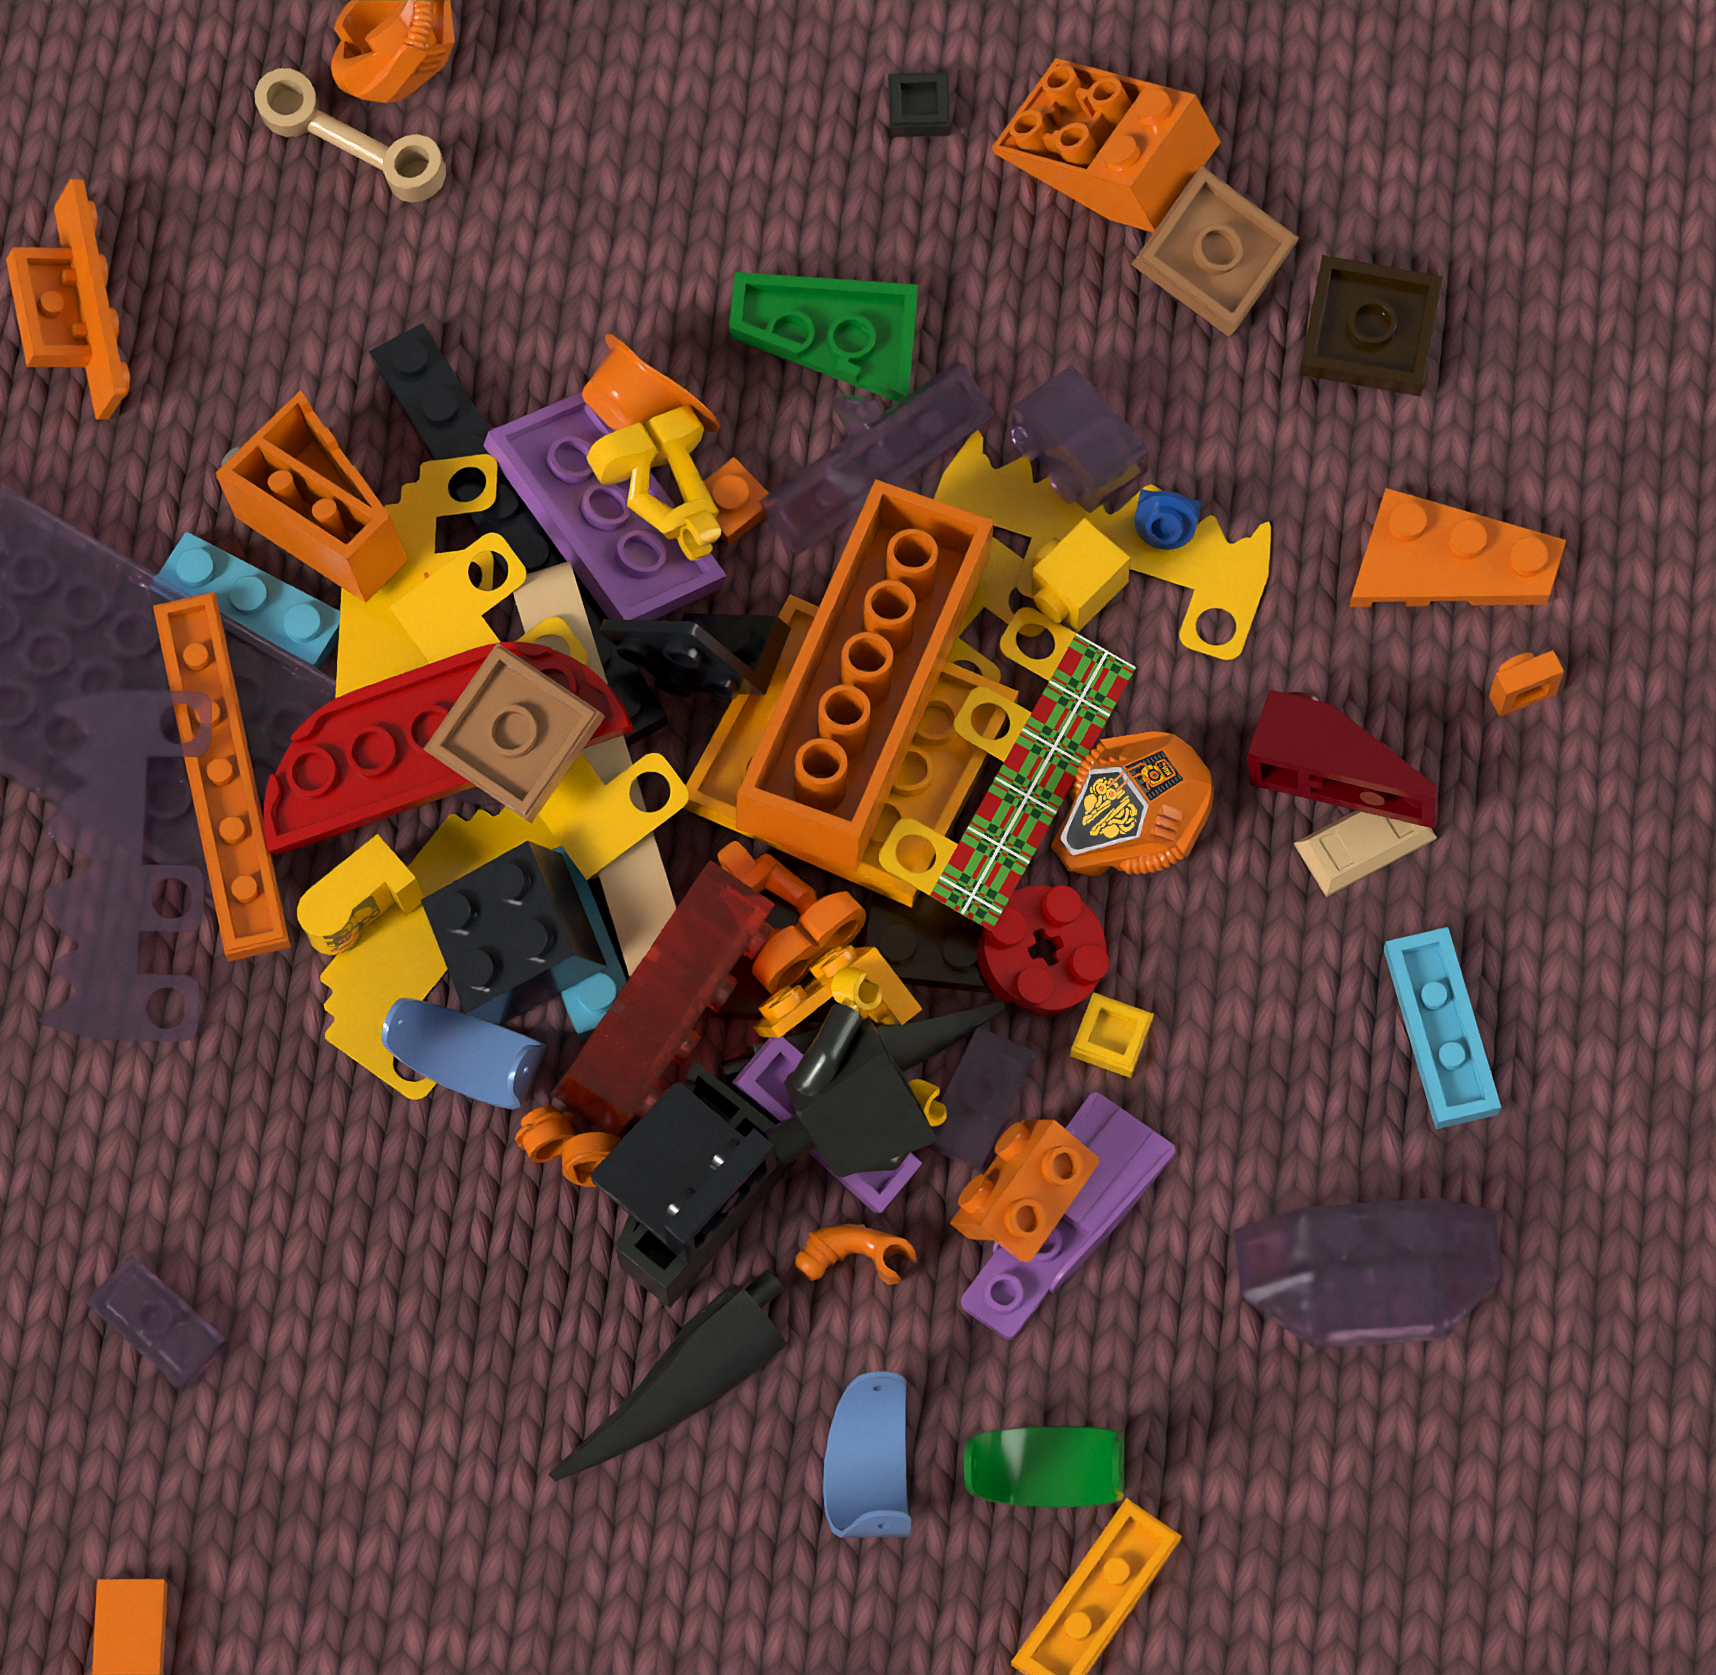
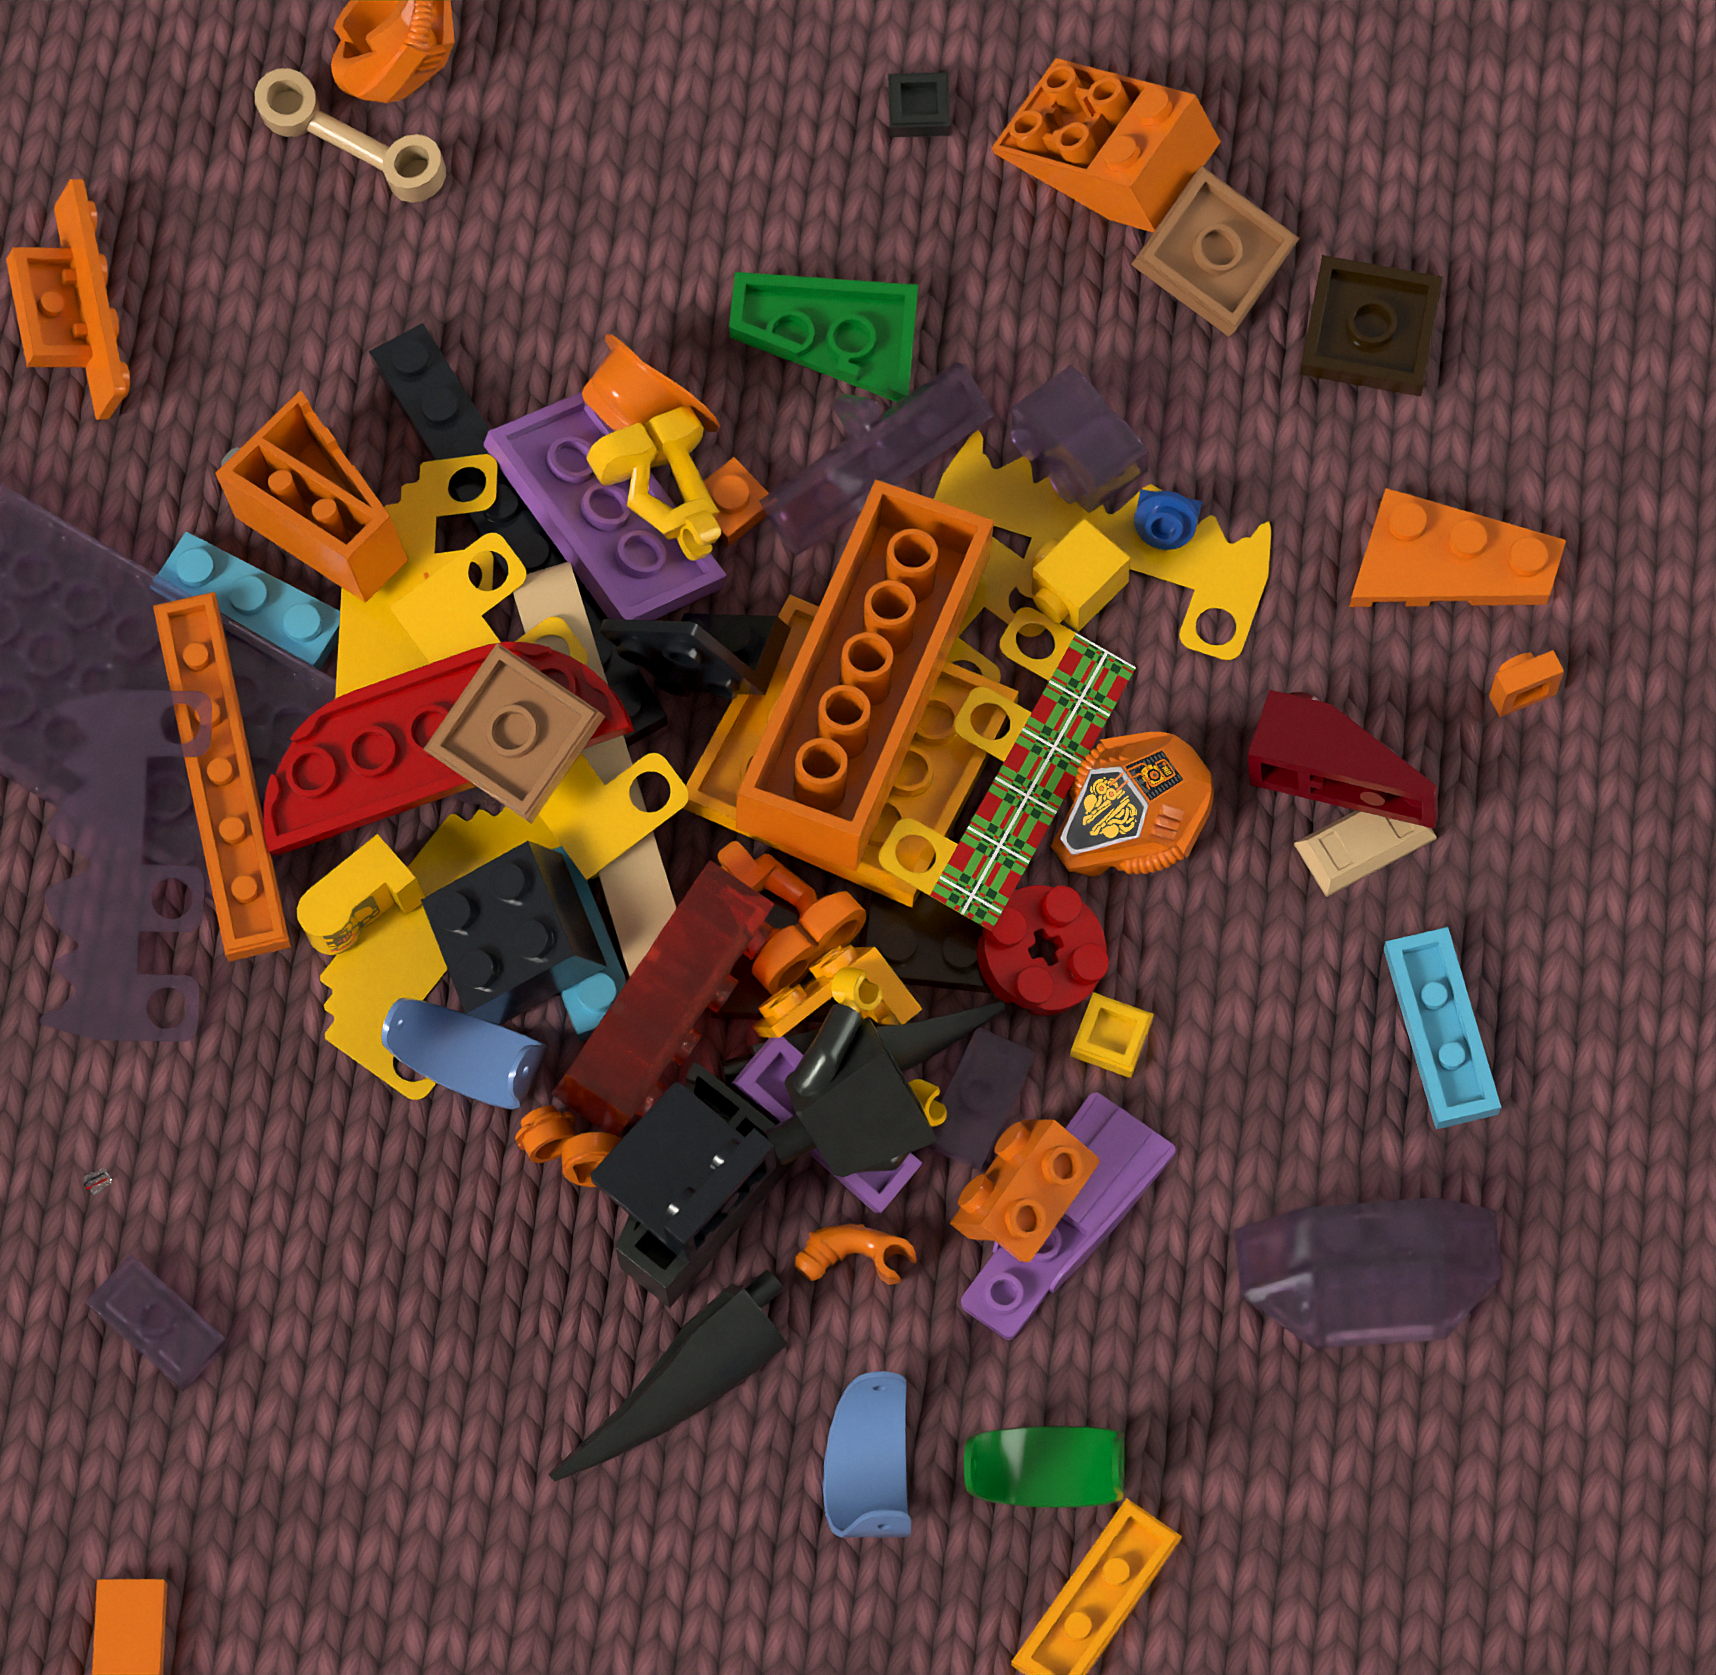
(97, 1181): none -> clear piece

